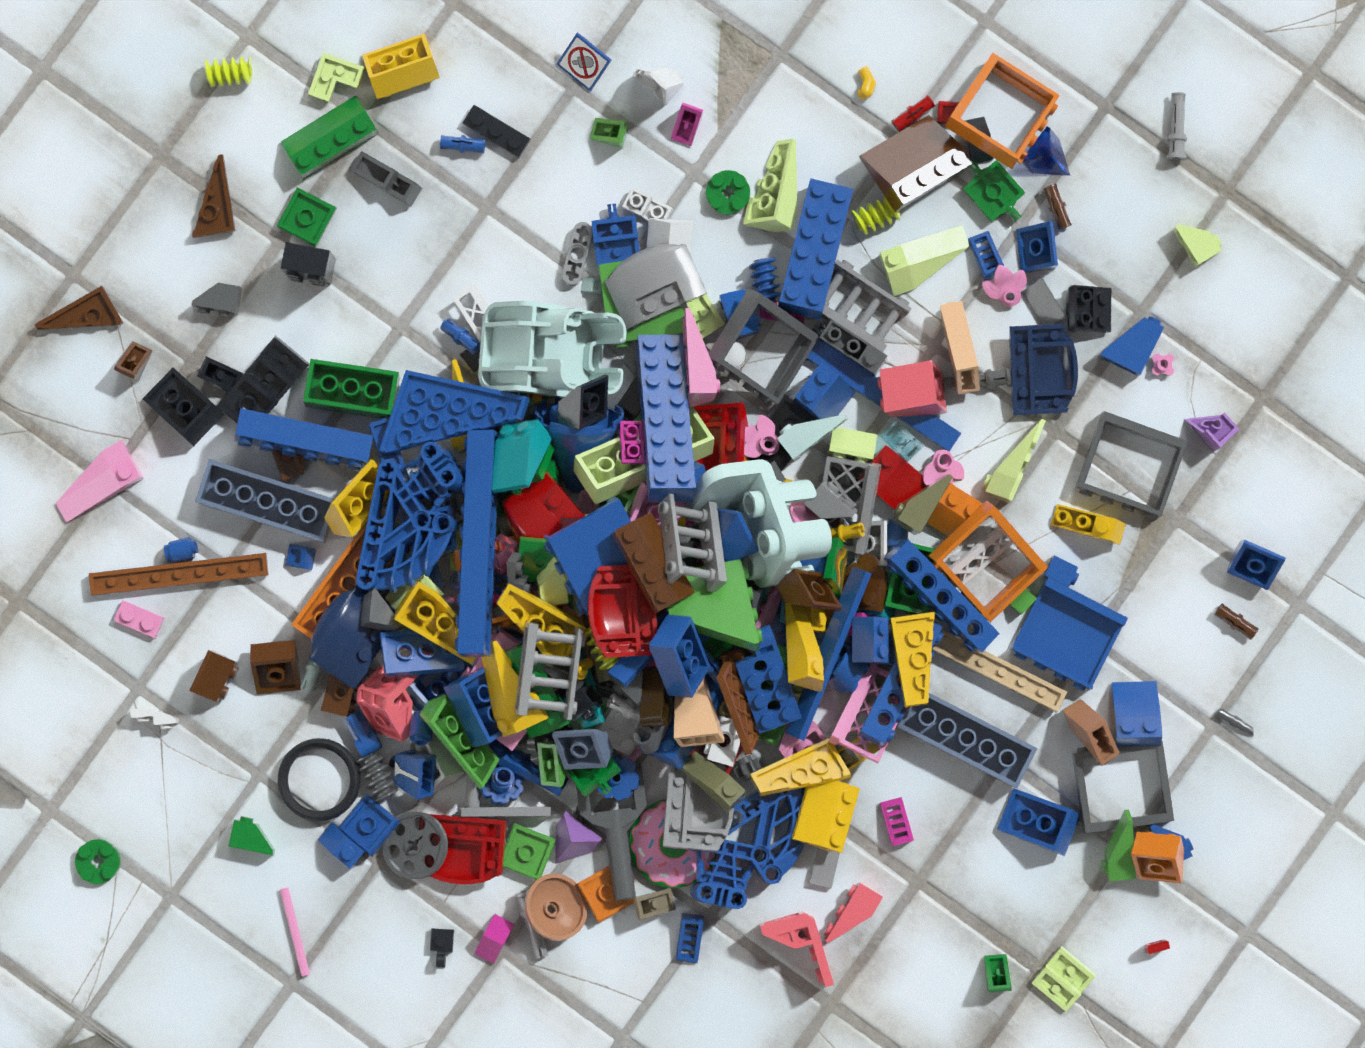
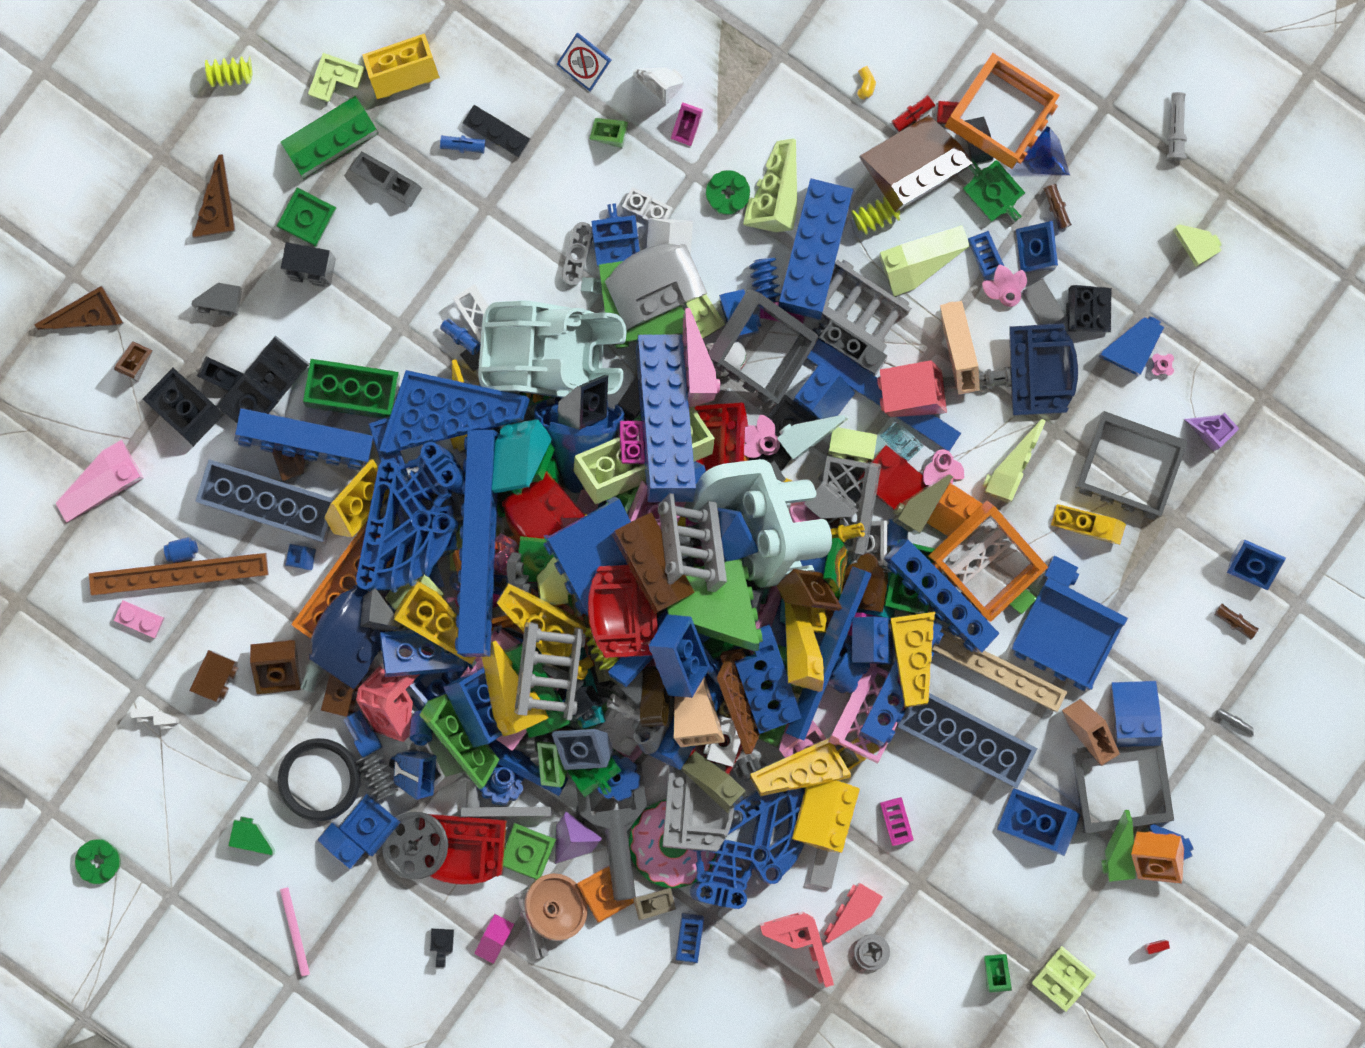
(882, 955): none -> light grey gear

